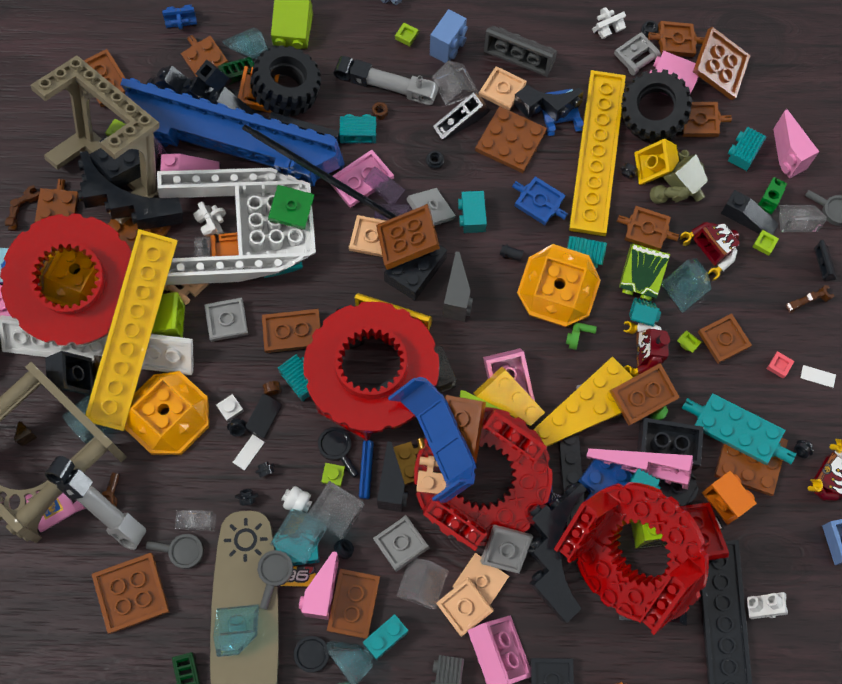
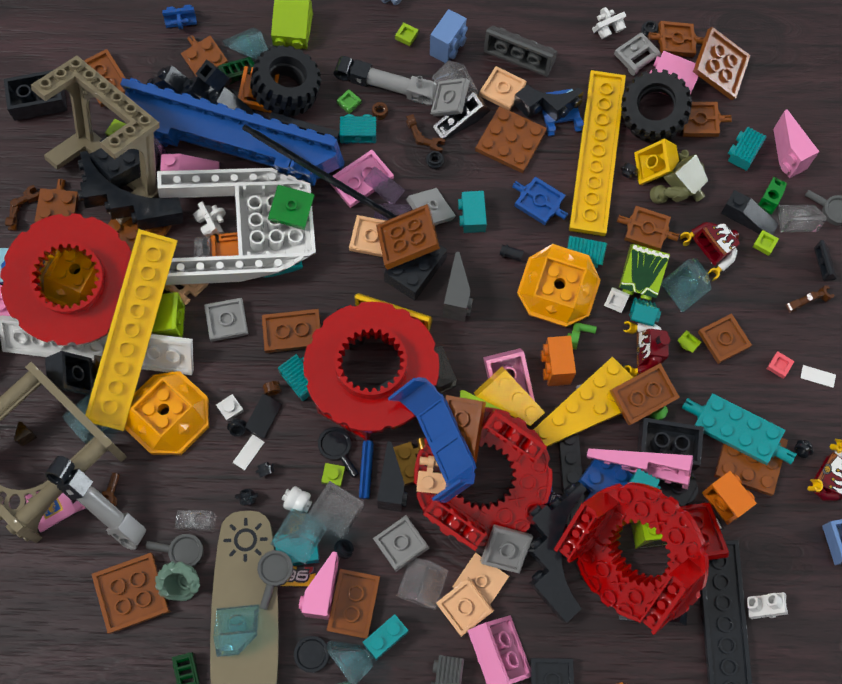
(25, 103): none -> black brick
(177, 581): none -> sand green hair
(349, 101): none -> bright green tile
(421, 140): none -> reddish brown piece
(450, 97): none -> light grey plate
(558, 361): none -> orange brick
(616, 300): none -> white plate

